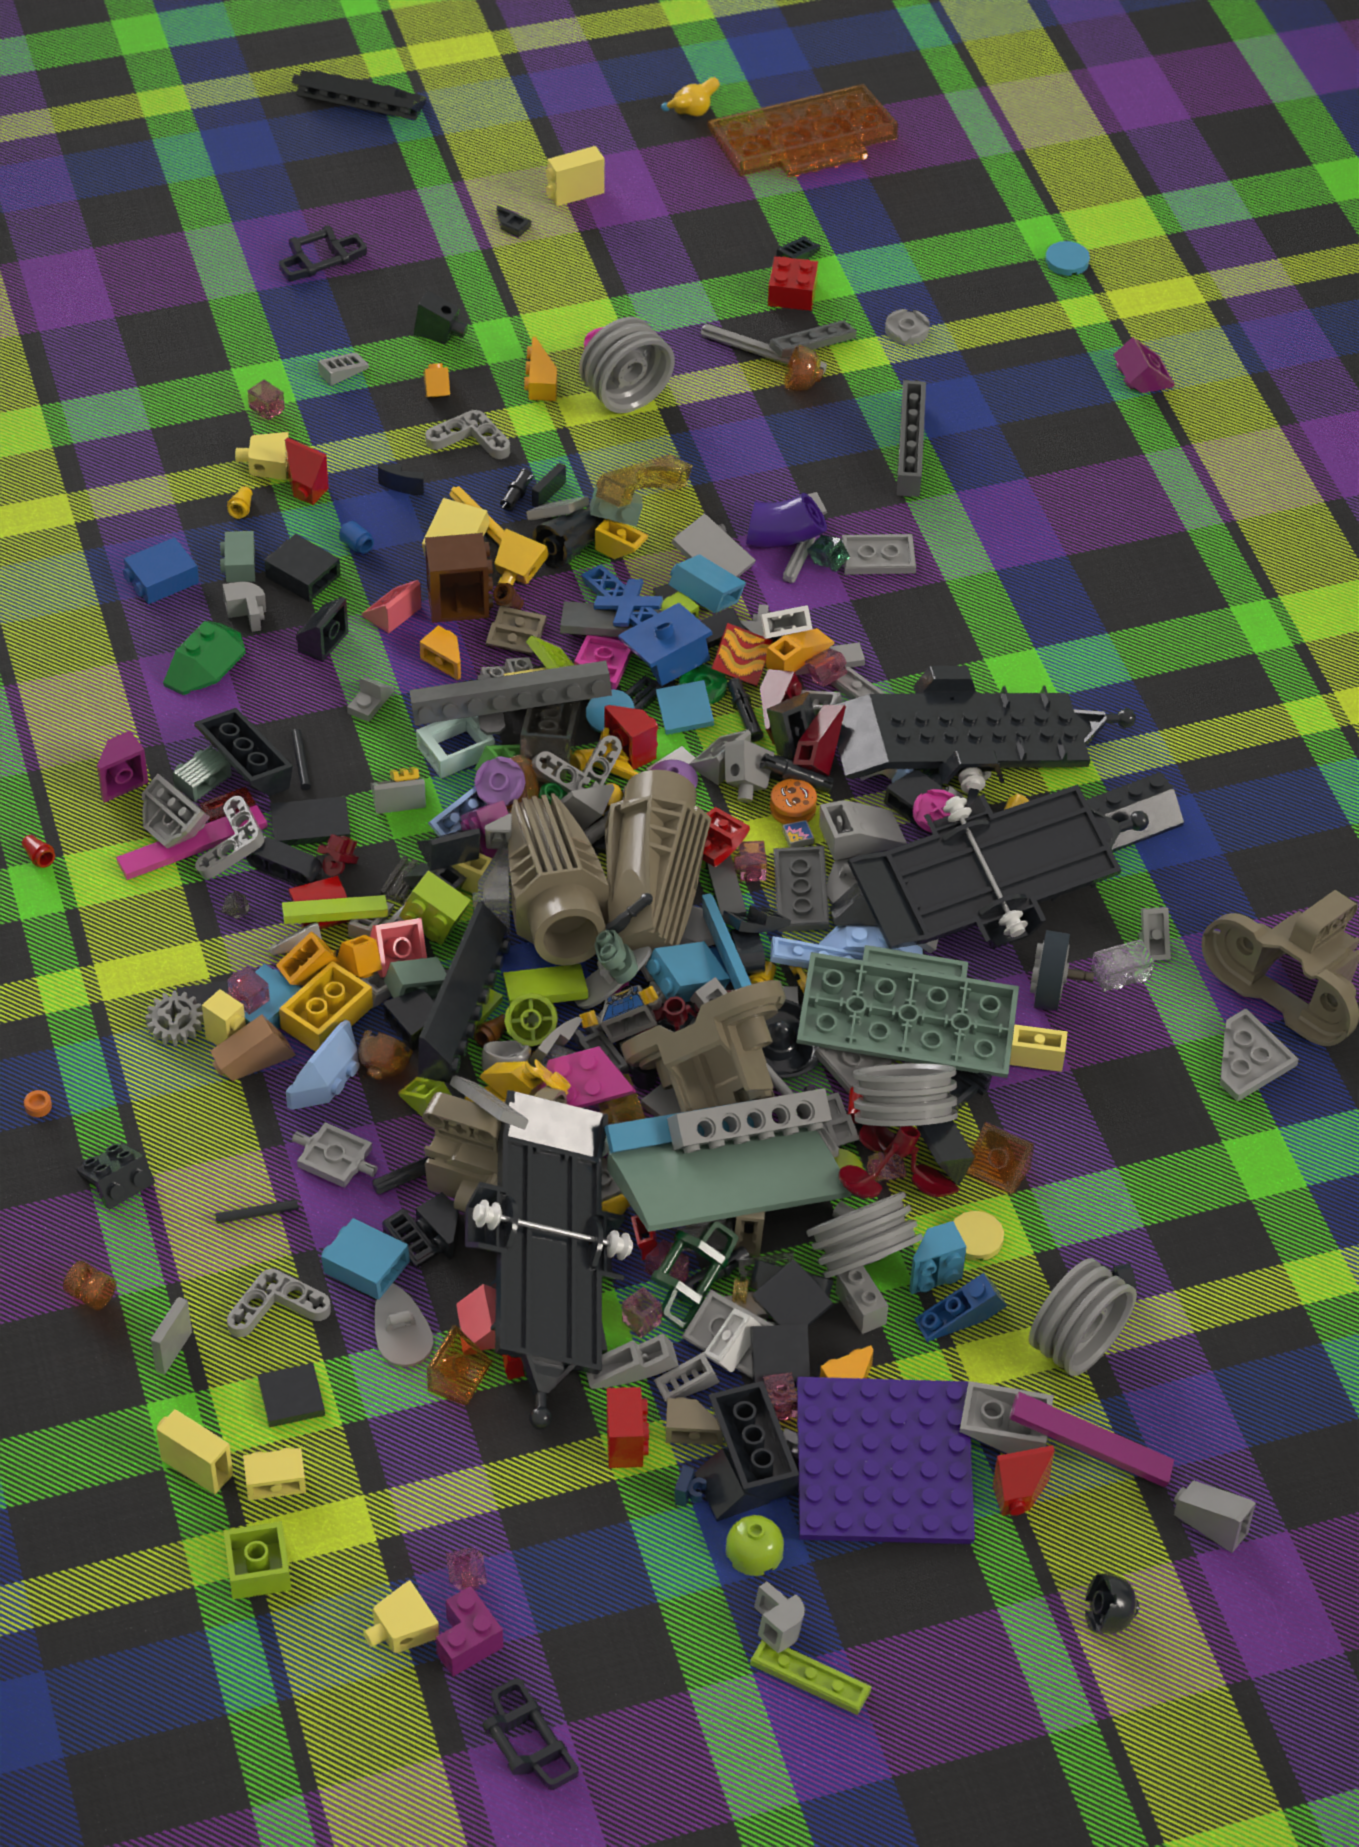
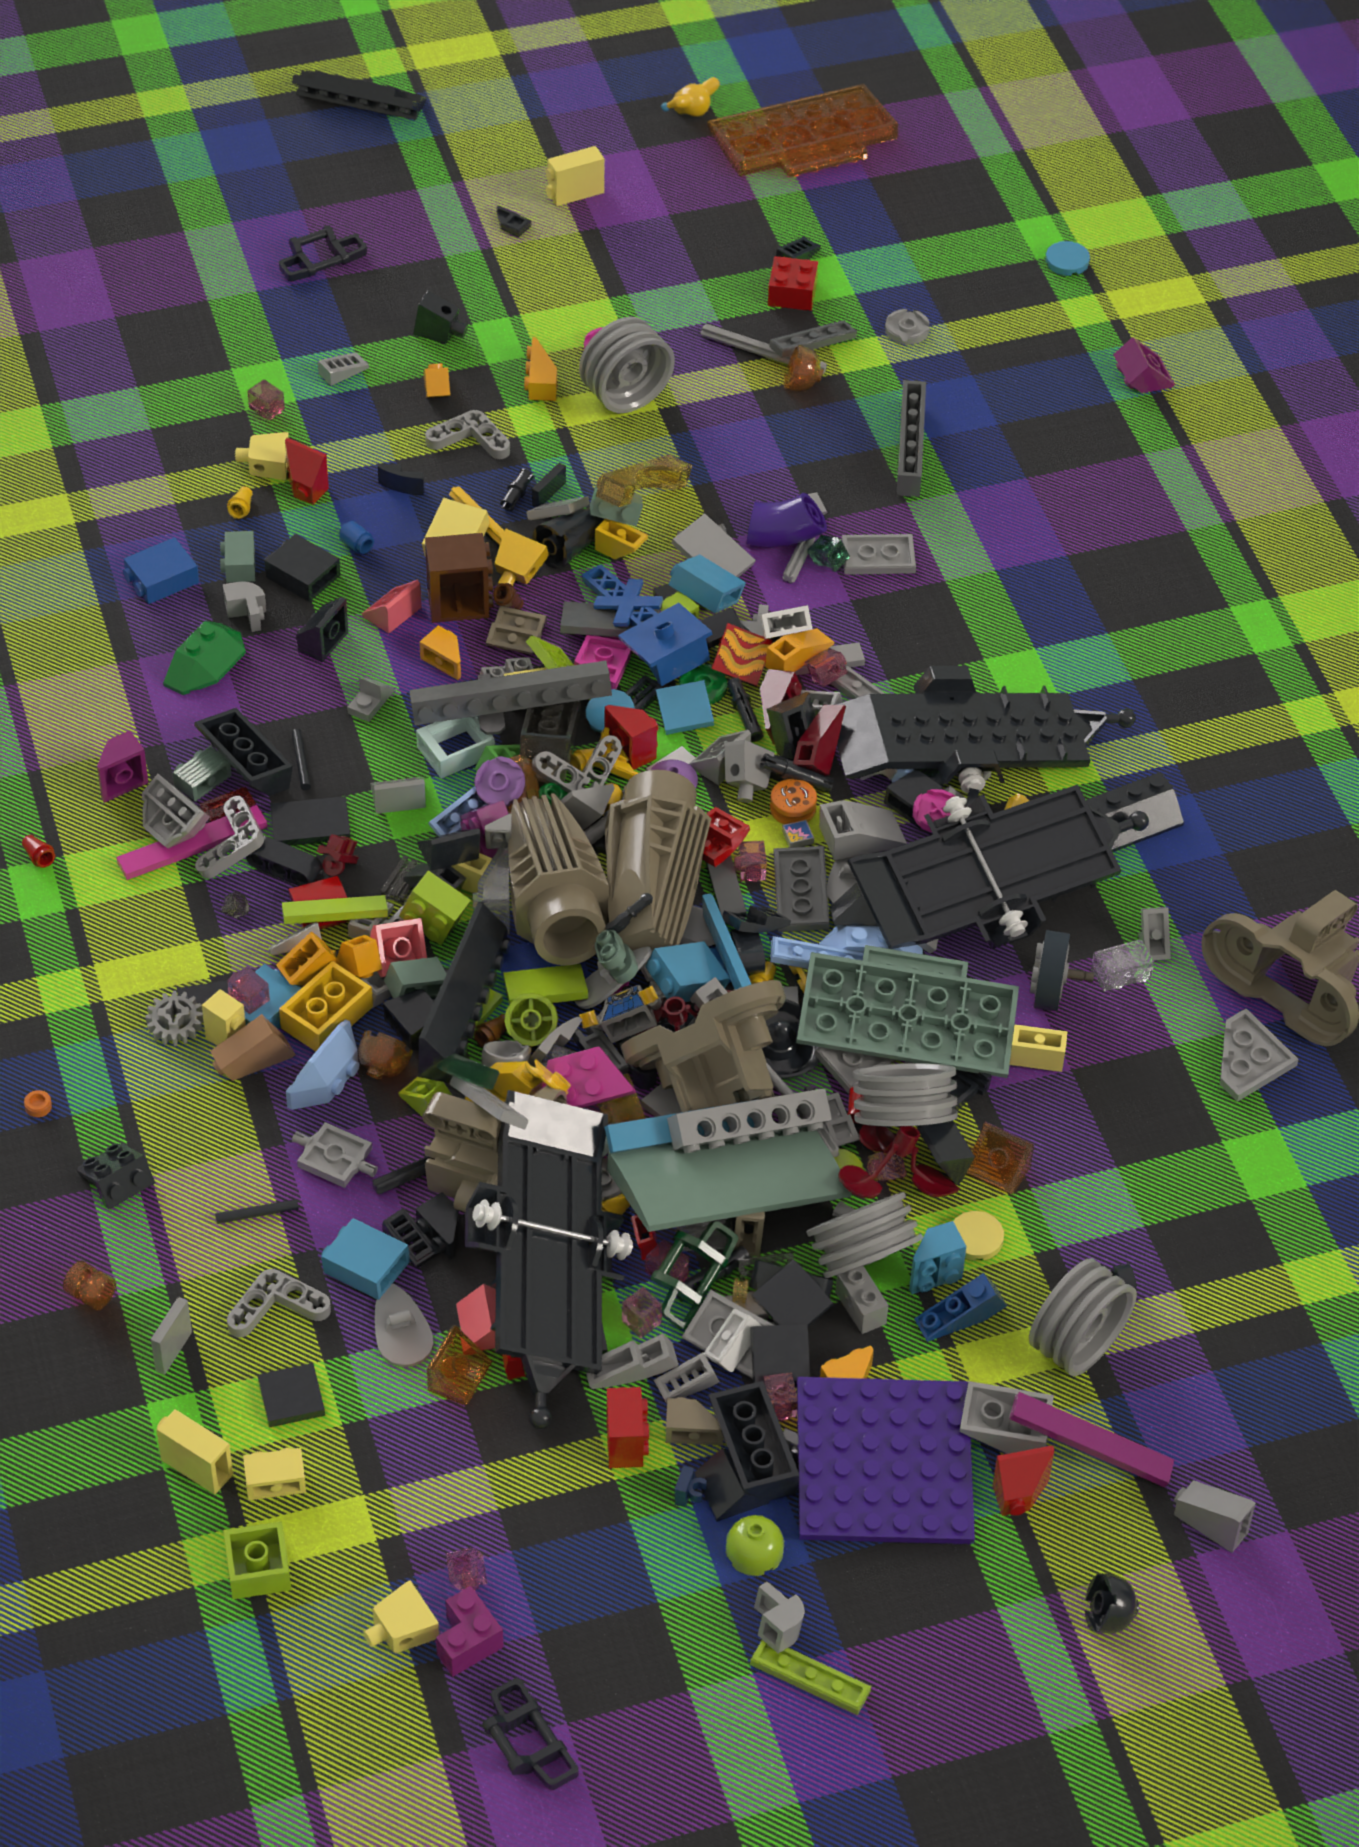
(404, 774): yellow tile -> none
(469, 1071): none -> clear green slope

